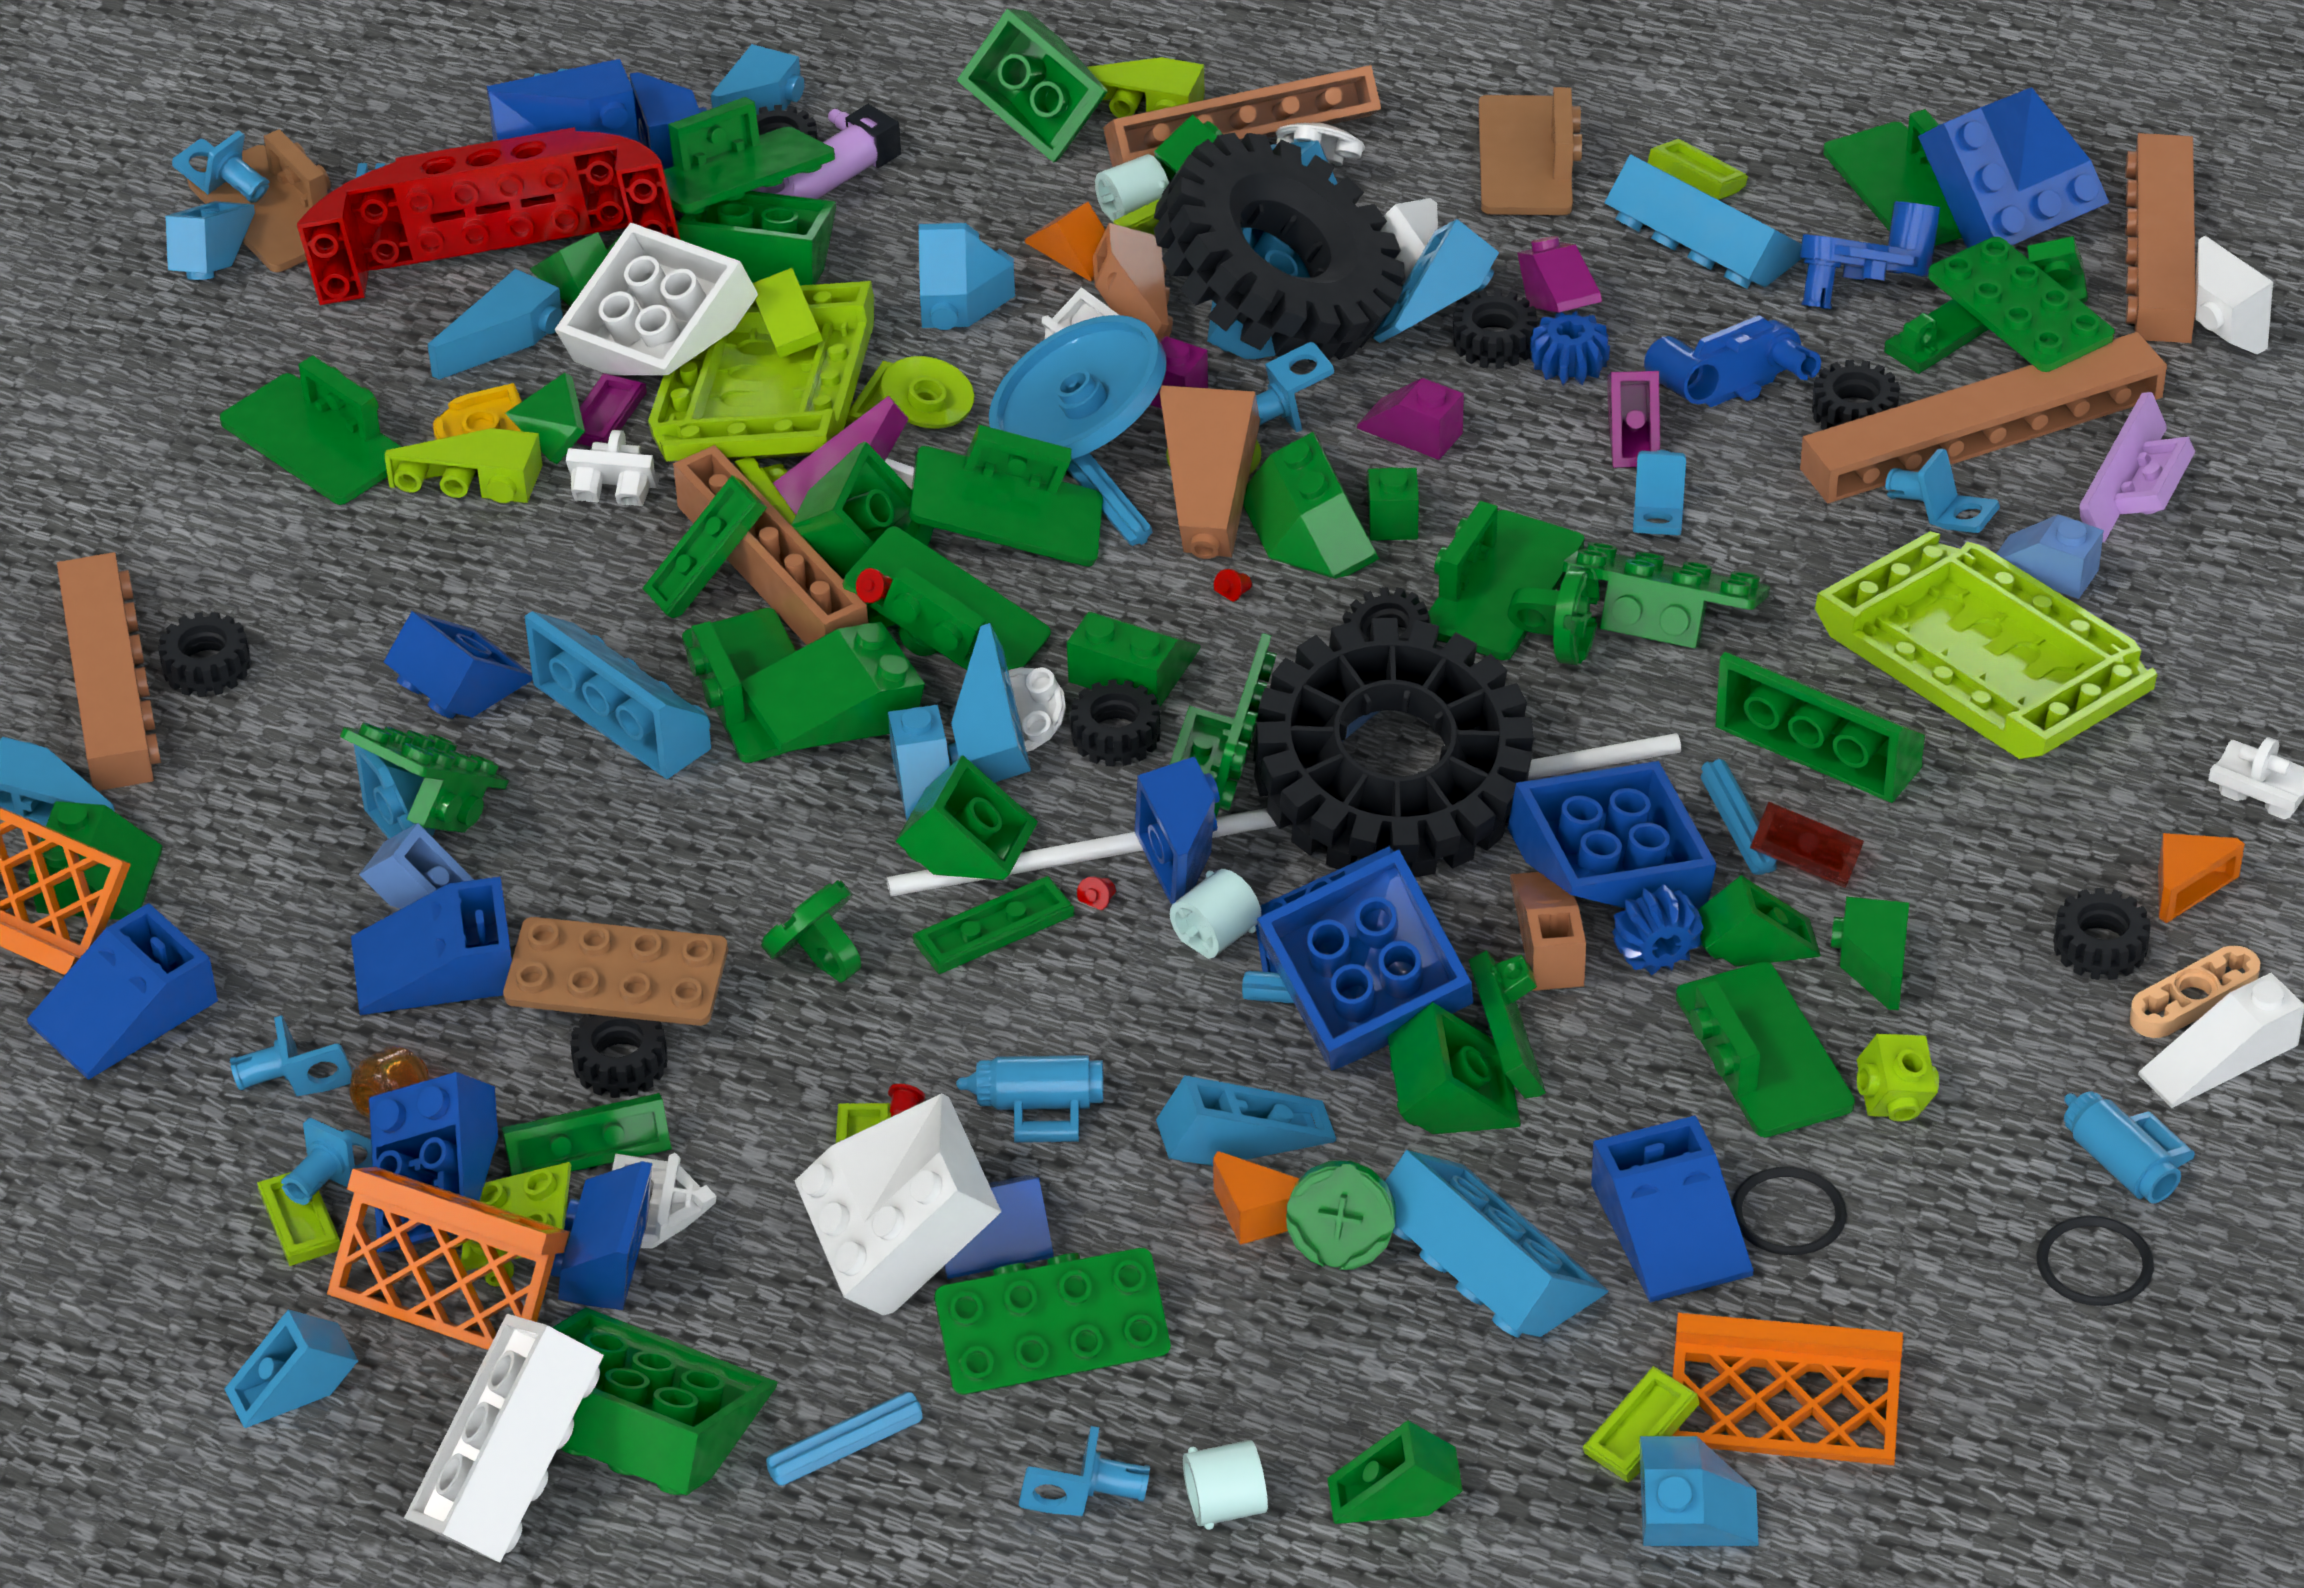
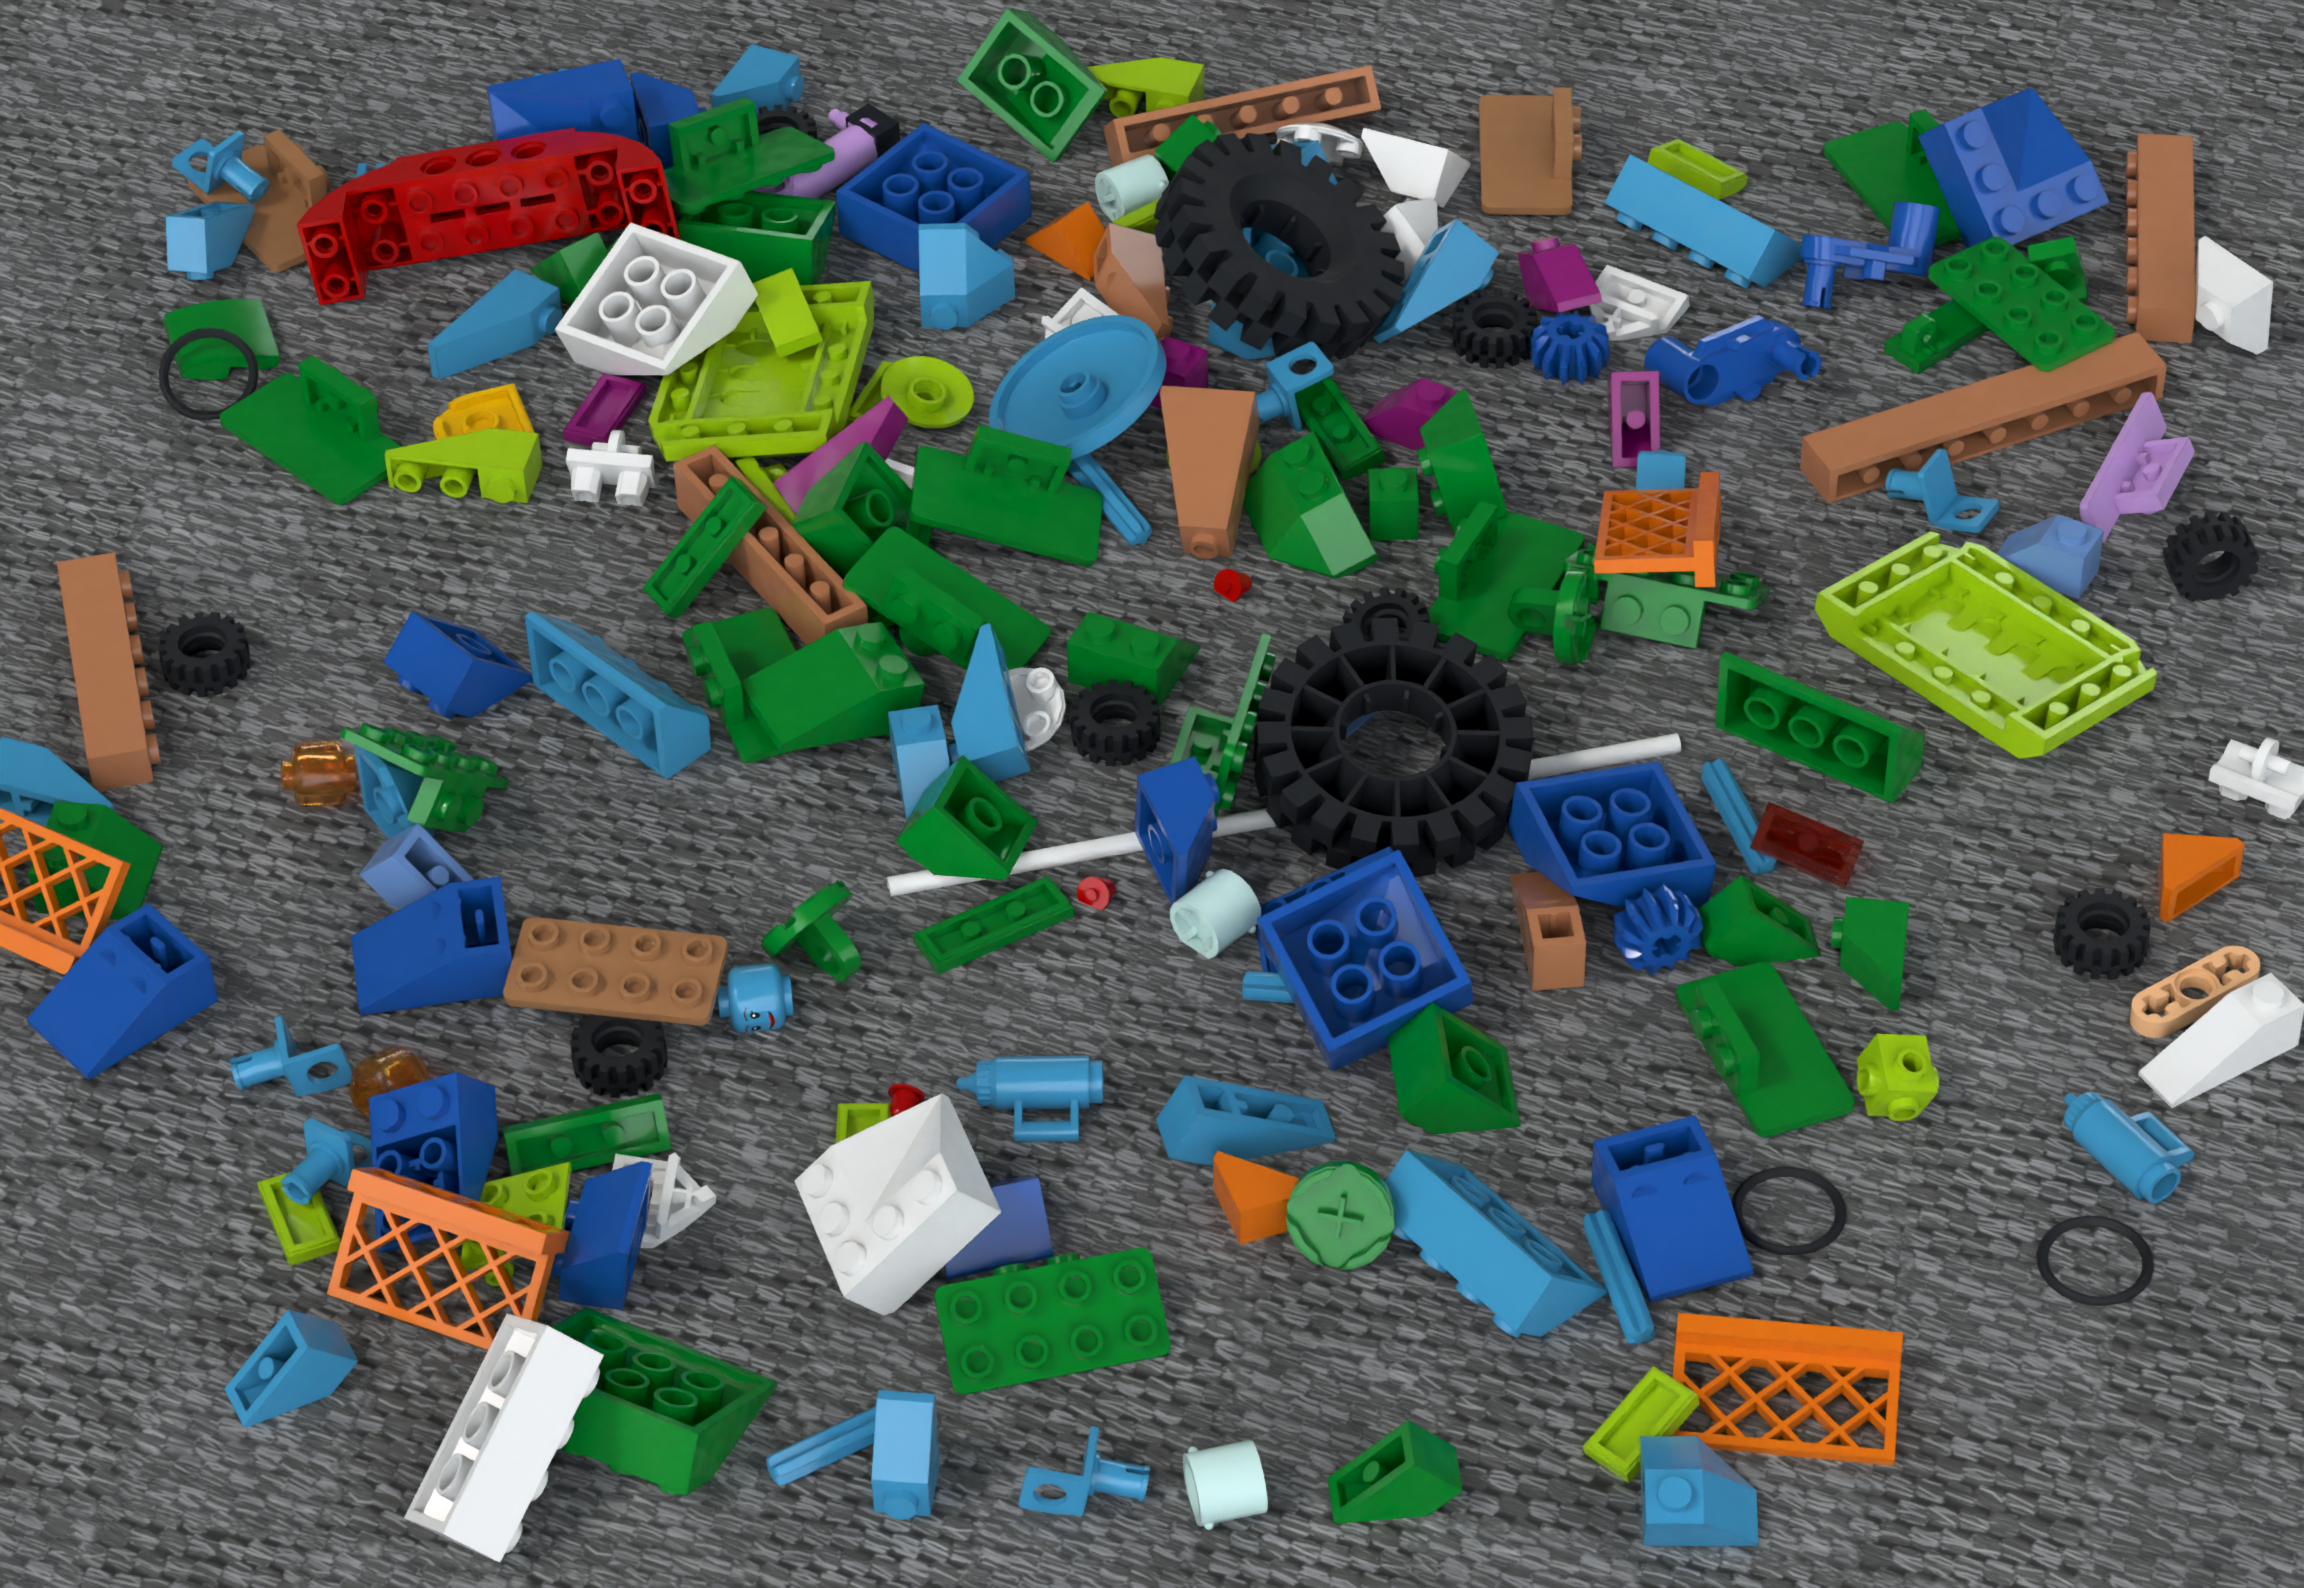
(192, 336): none -> black tyre
(214, 357): none -> green slope
(319, 773): none -> clear orange head
(553, 415): green slope -> none
(756, 997): none -> dark azure head
(872, 585): red piece -> none
(905, 1454): none -> slope
(931, 181): none -> blue slope
(1339, 429): none -> green tile
(1415, 168): none -> white slope
(1459, 461): none -> green slope
(1499, 988): green hinge -> none
(1618, 1277): none -> dark azure axle
(1635, 305): none -> white slope
(1674, 524): none -> orange fence
(1848, 382): black tyre -> none
(2201, 539): none -> black tyre

